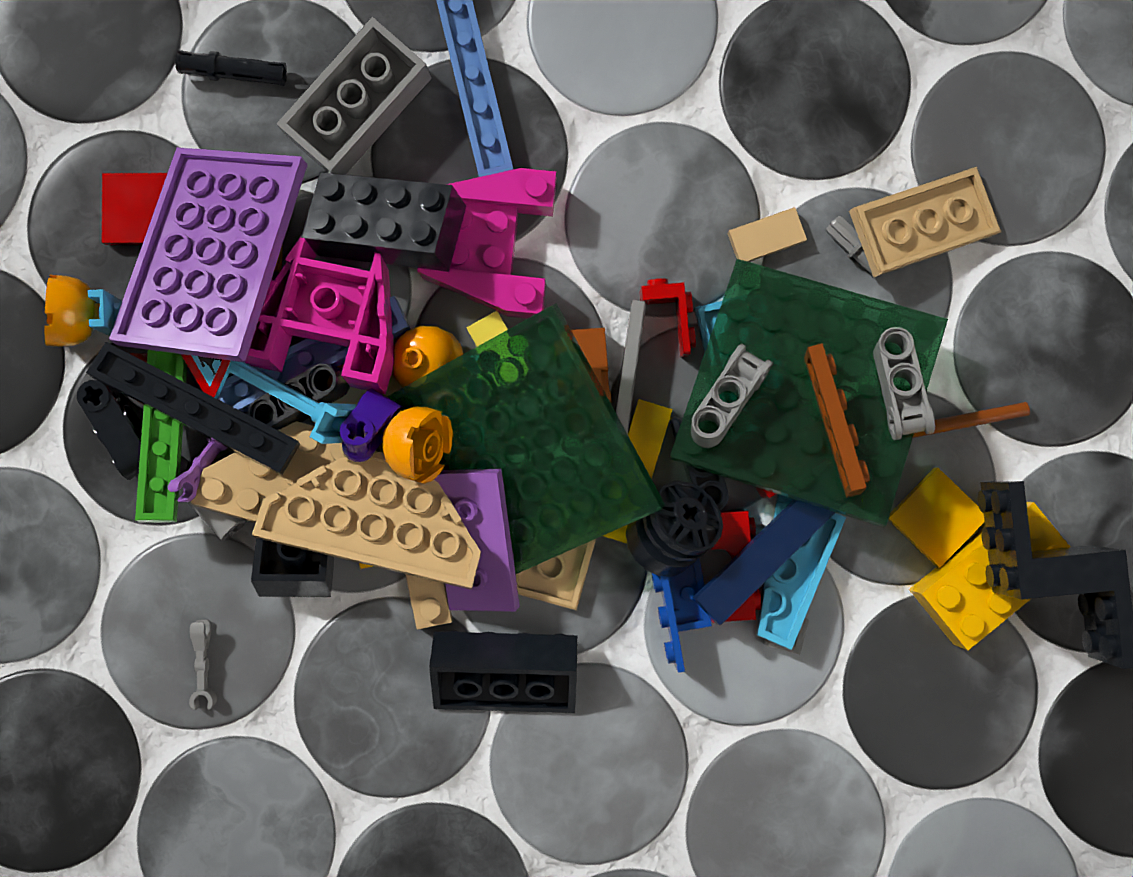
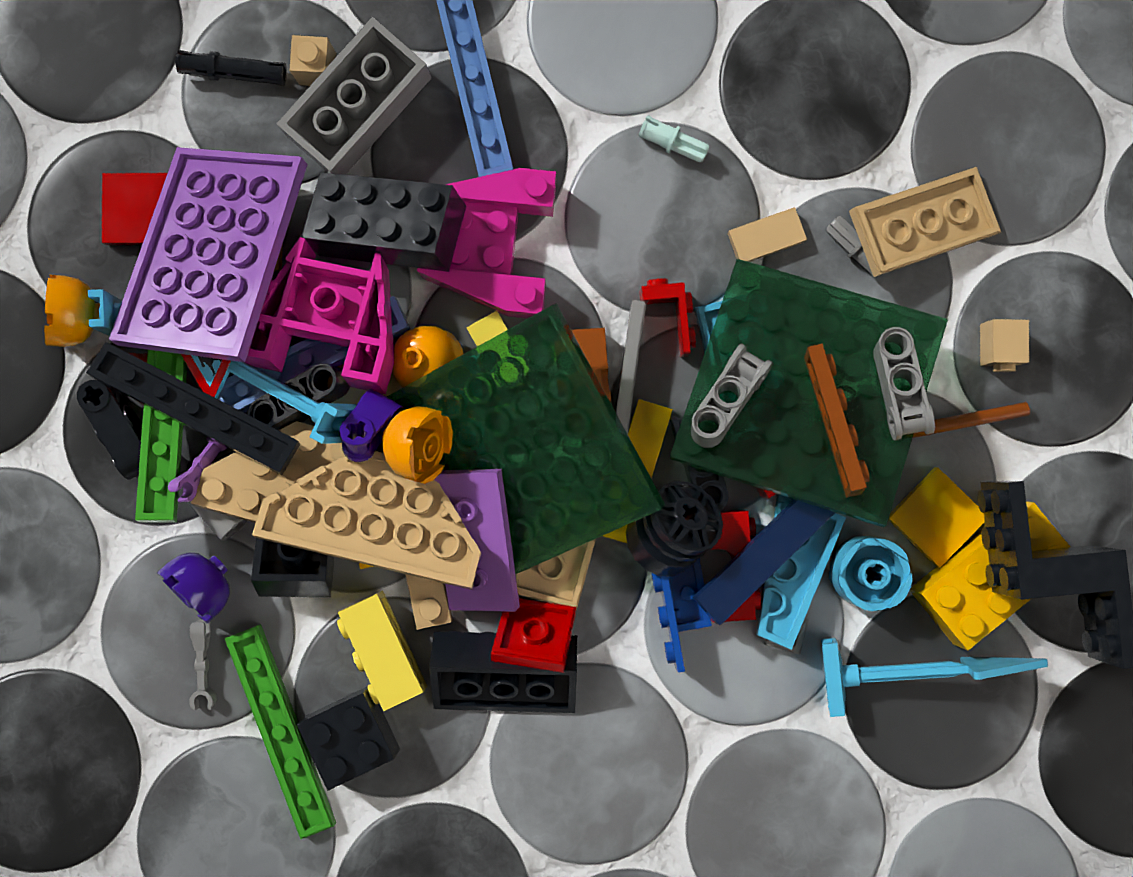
(198, 583): none -> dark purple cylinder
(280, 731): none -> bright green tile
(310, 57): none -> tan brick
(348, 738): none -> black brick
(381, 651): none -> light yellow brick
(535, 635): none -> red tile
(673, 139): none -> light aqua axle
(841, 676): none -> medium azure piece
(888, 562): none -> medium azure brick
(1004, 344): none -> tan brick

